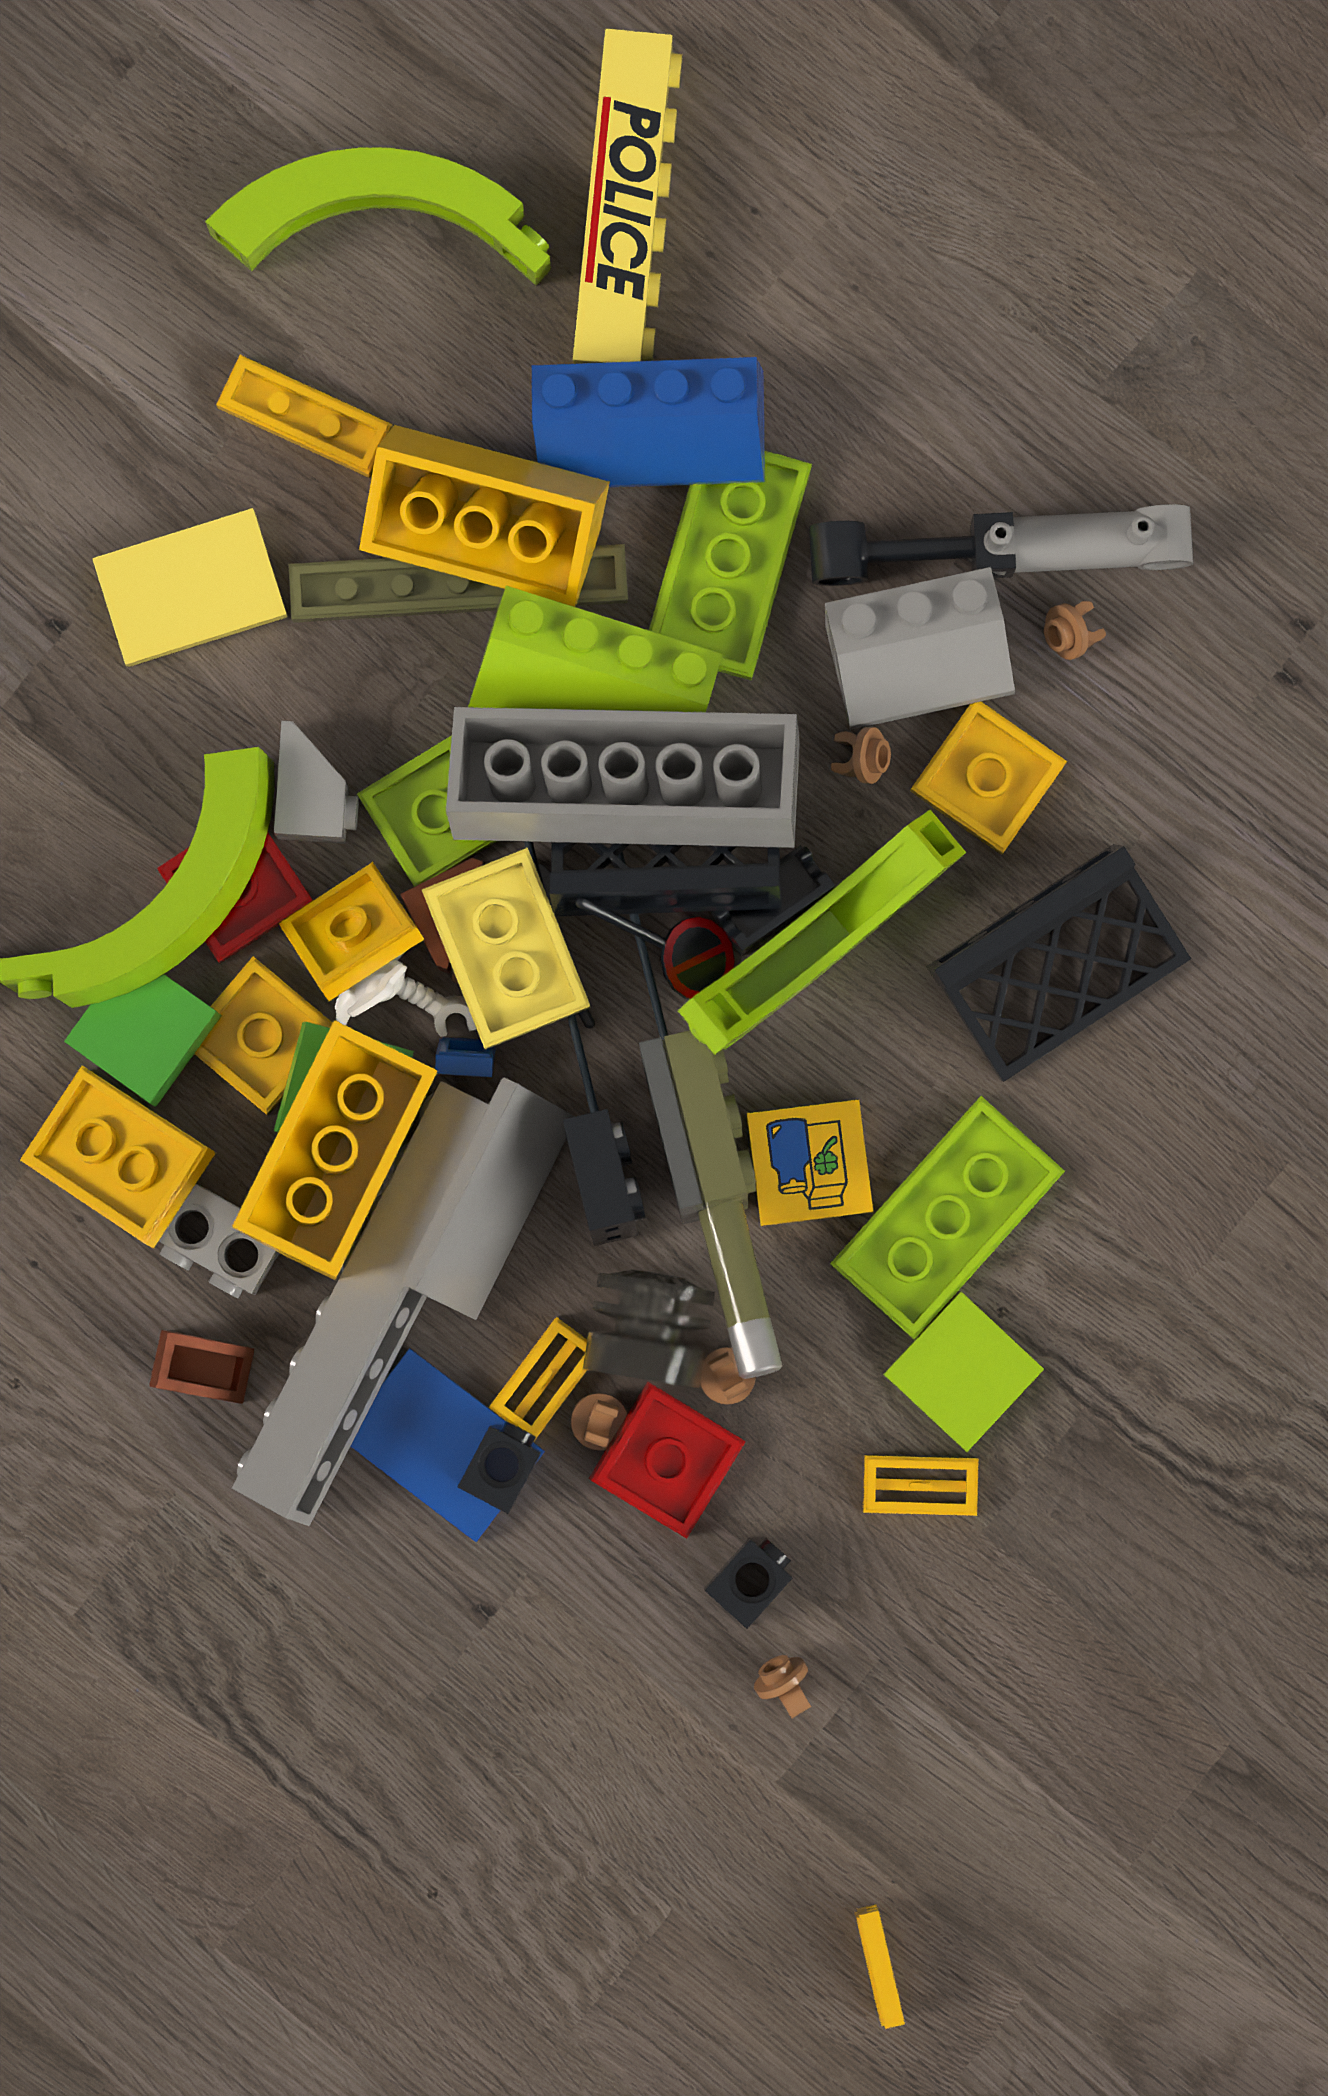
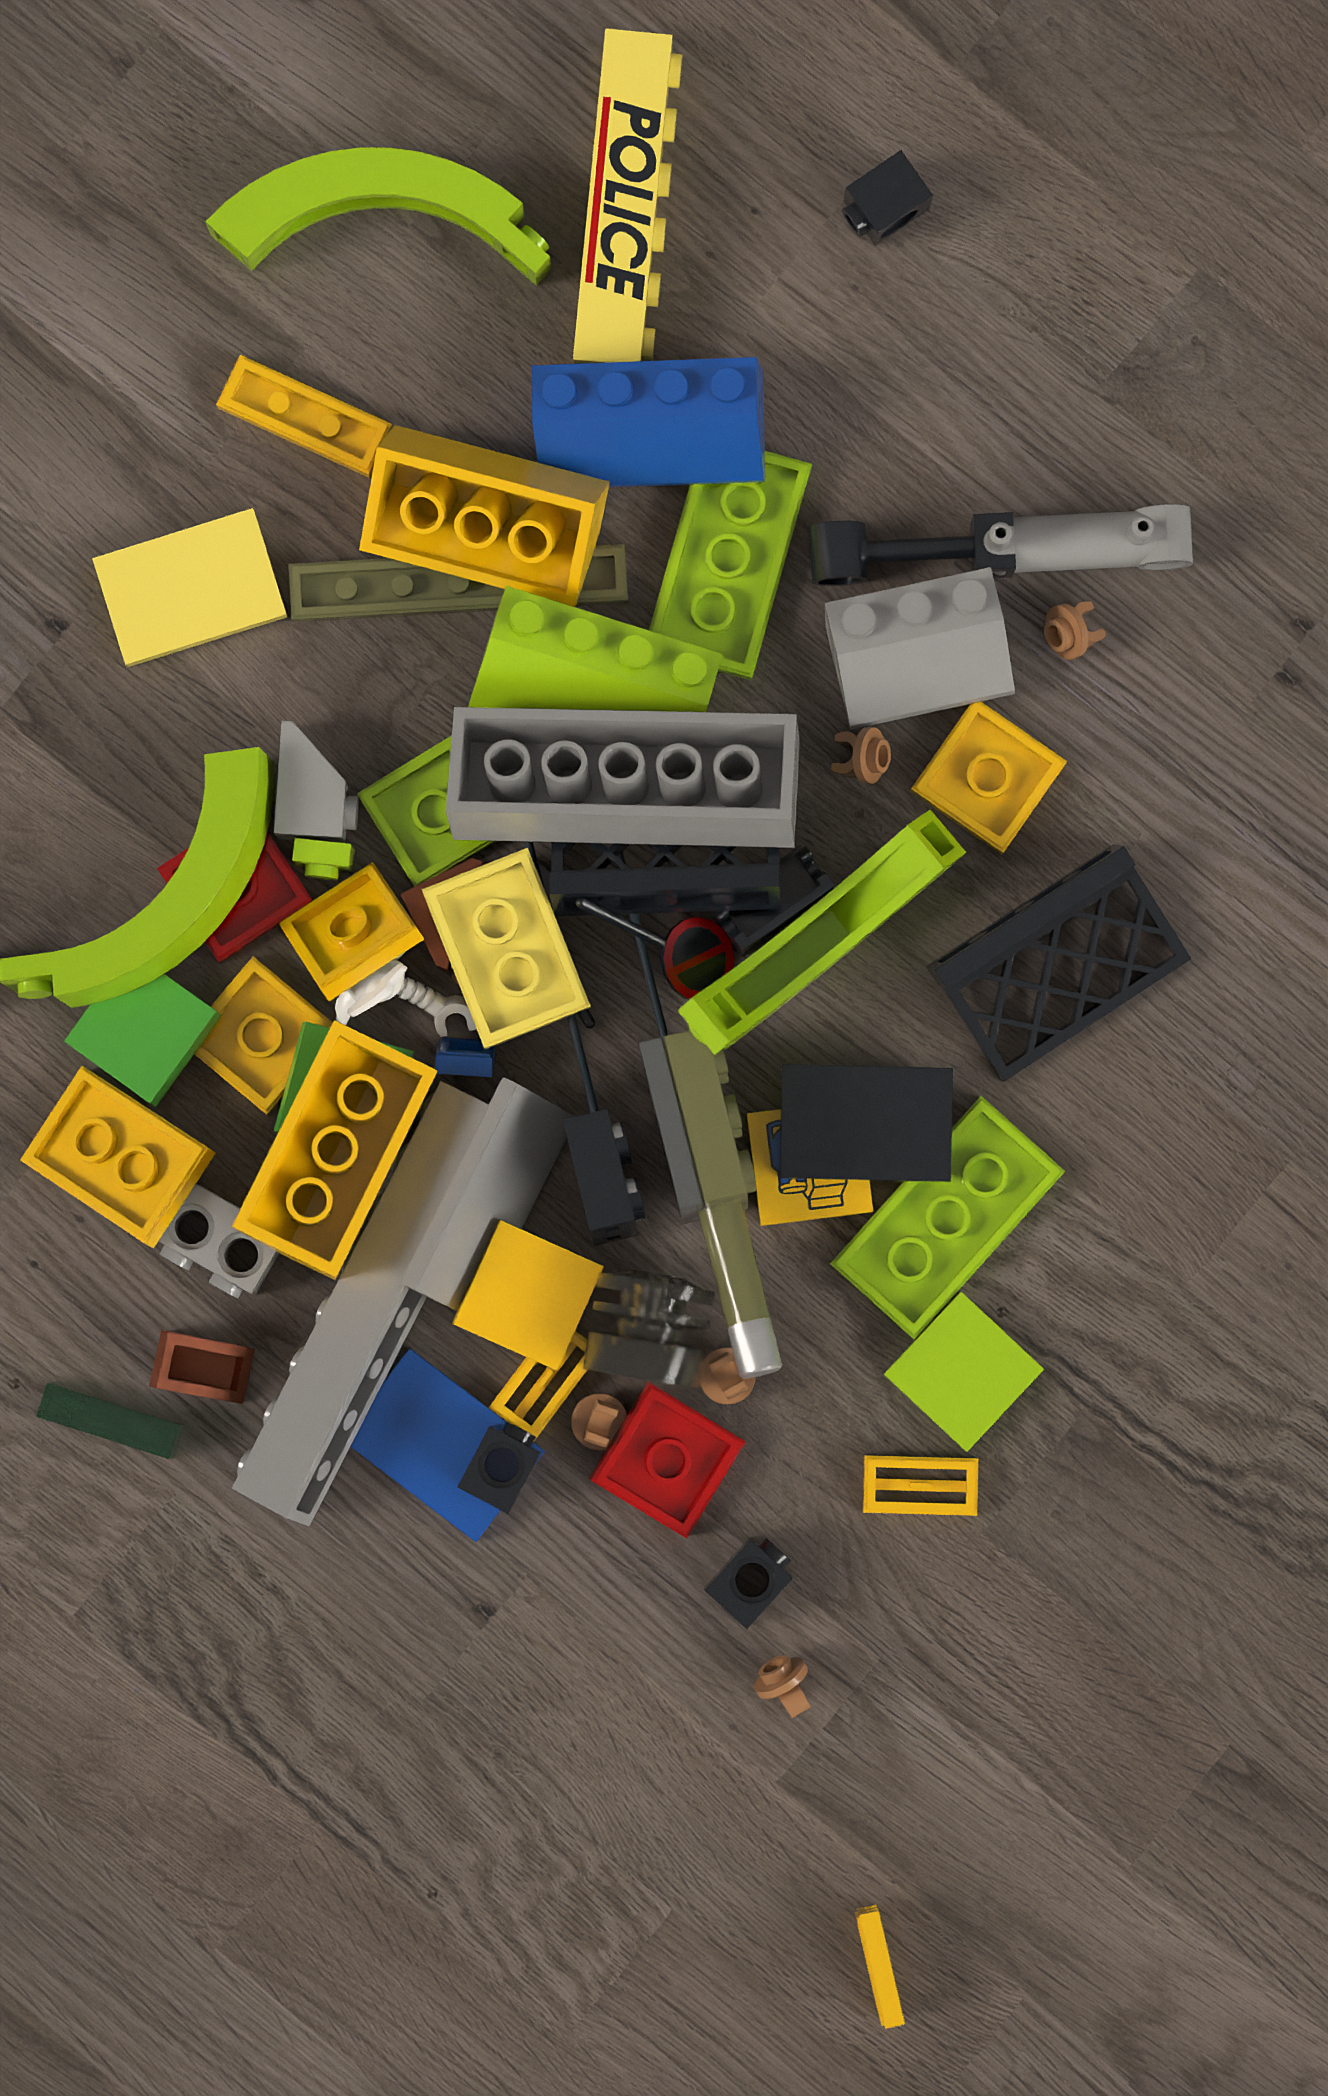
(110, 1421): none -> clear green piece
(323, 858): none -> lime plate
(527, 1295): none -> yellow tile
(866, 1123): none -> black tile
(886, 199): none -> black brick

